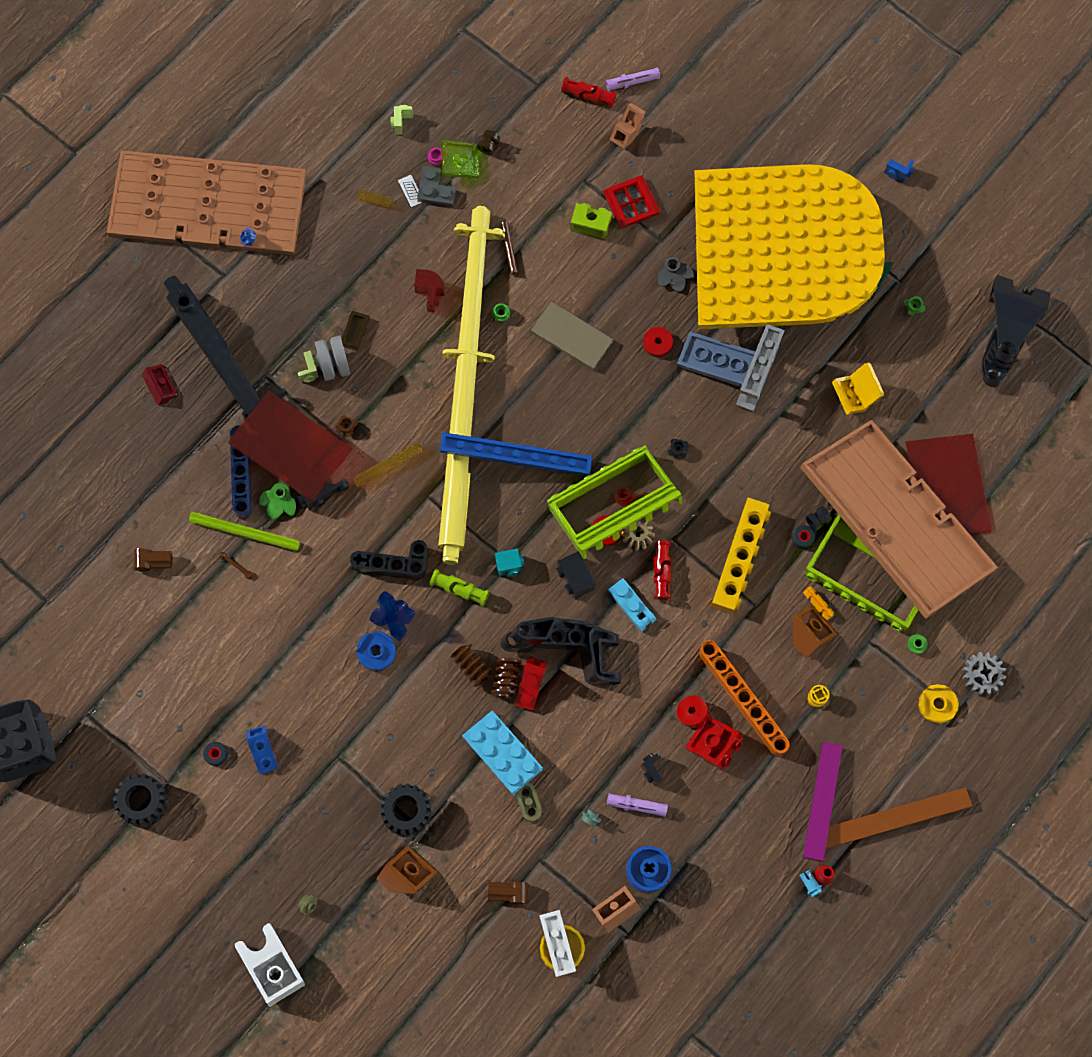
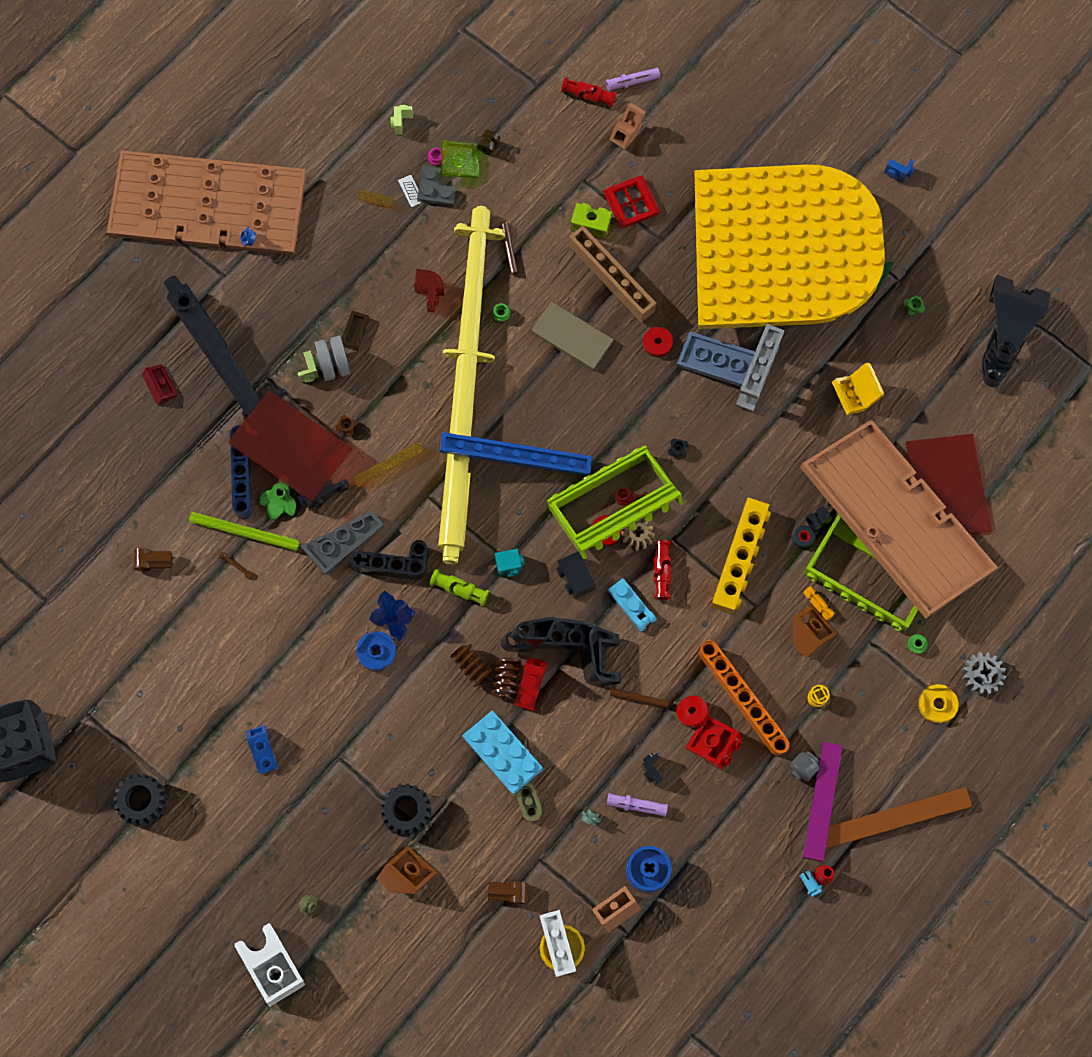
(210, 748): black wheel -> none
(333, 548): none -> dark grey wing
(612, 274): none -> medium nougat brick
(639, 698): none -> reddish brown bar
(674, 277): dark grey plate -> none
(804, 766): none -> dark grey head

